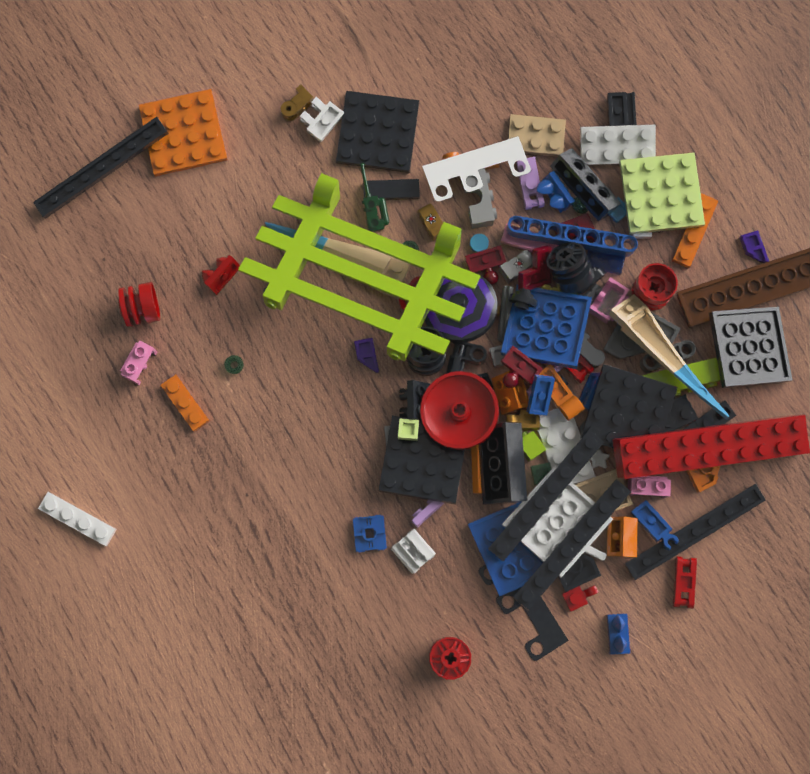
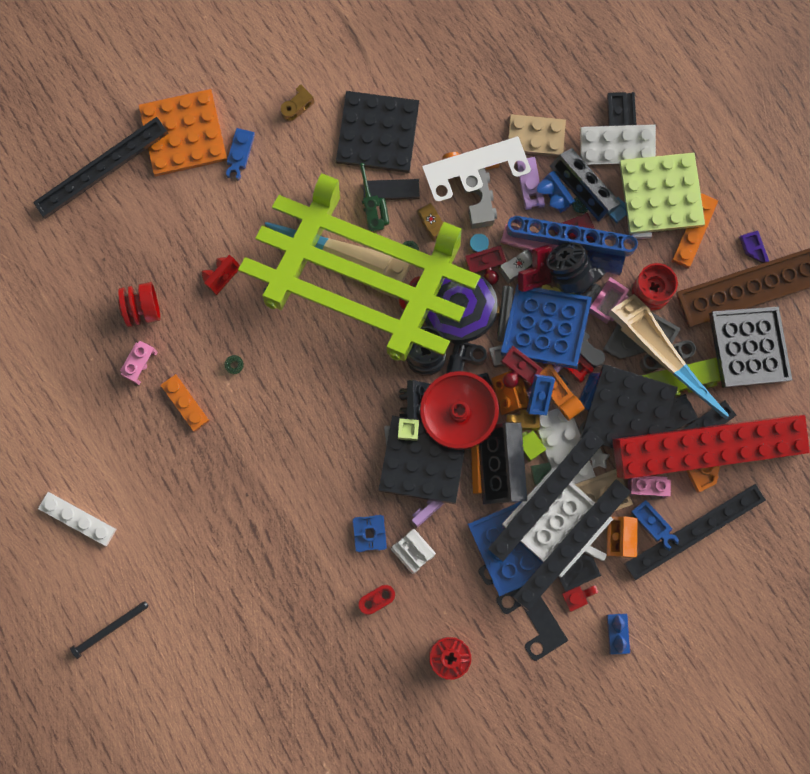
(76, 651): none -> black bar
(239, 151): none -> blue plate
(324, 122): white plate -> none
(366, 353): dark purple tile -> none
(377, 600): none -> red plate
(523, 299): black plate -> none
(685, 582): red plate -> none

